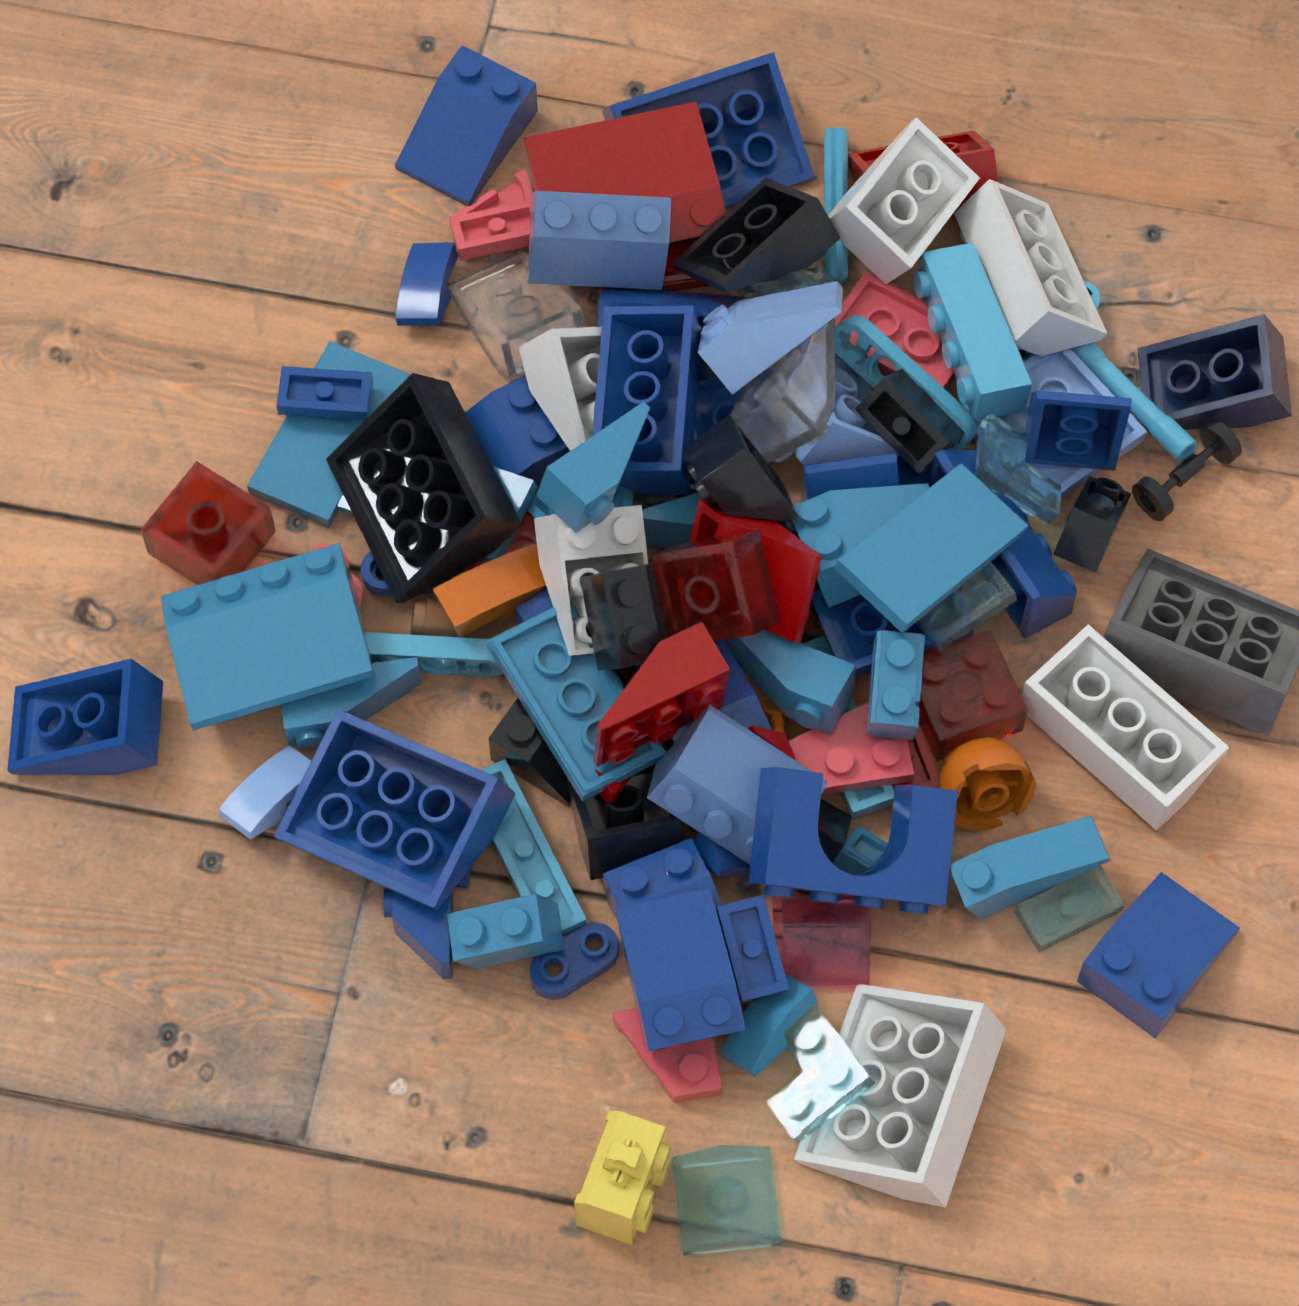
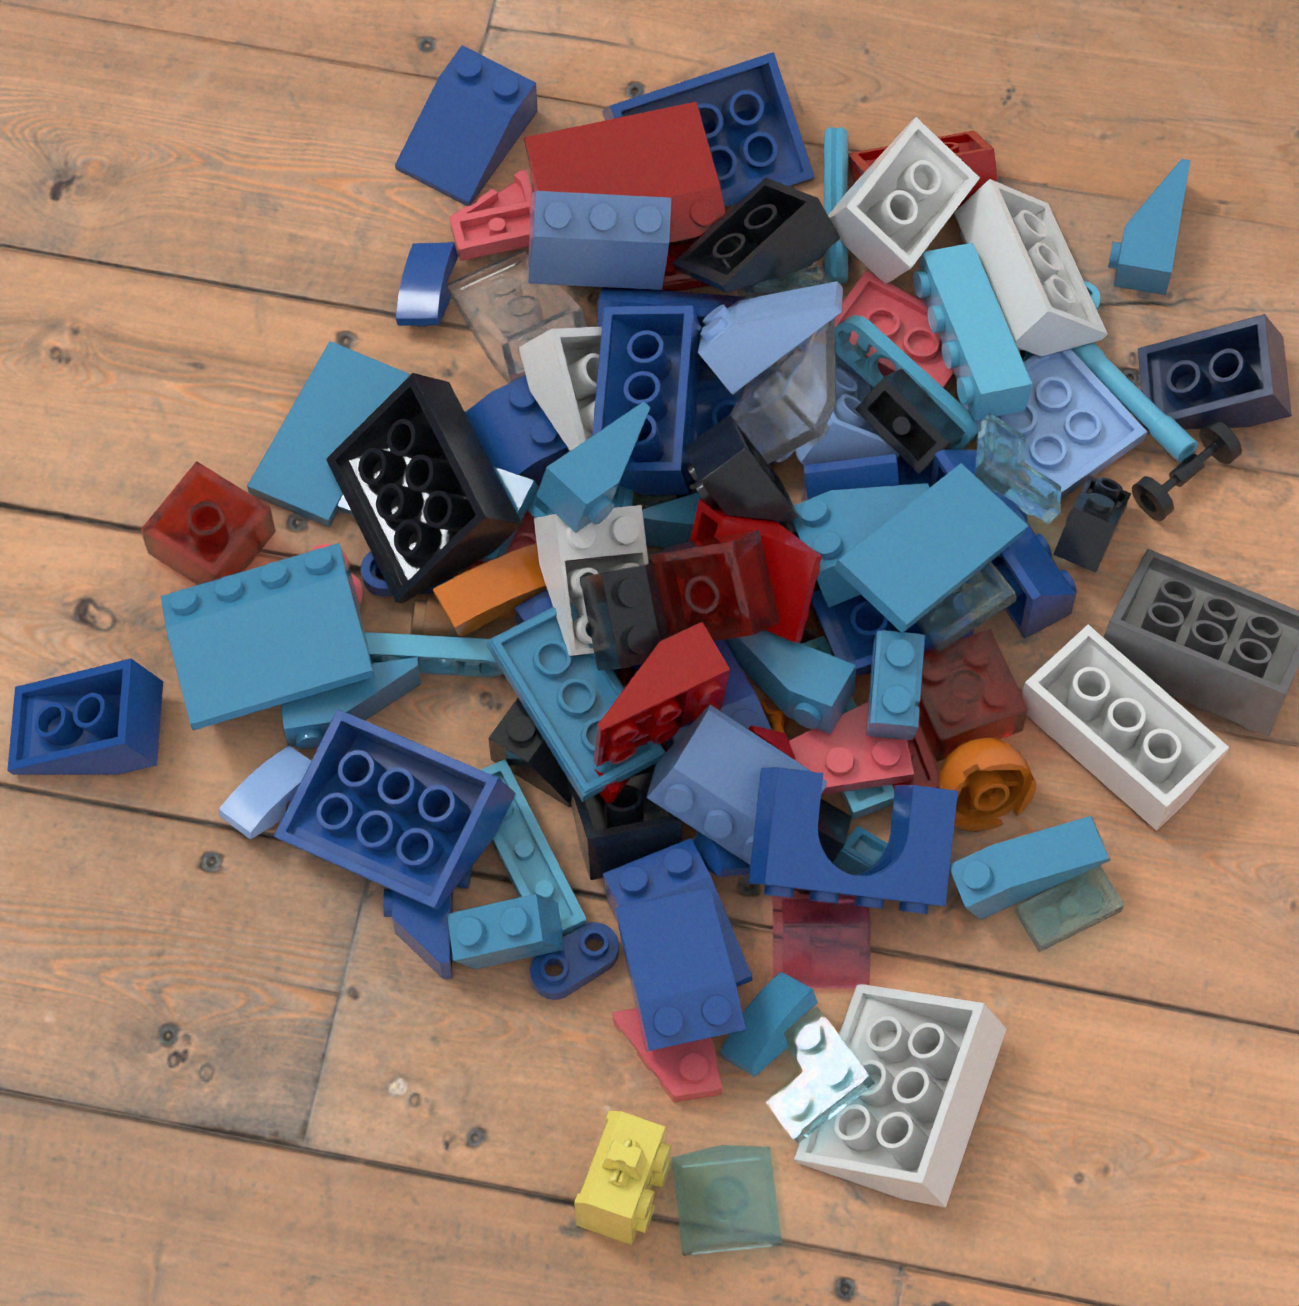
(324, 393): blue plate -> none
(752, 948): blue plate -> none
(1075, 429): blue slope -> none
(1150, 237): none -> dark azure slope
(1156, 954): blue slope -> none

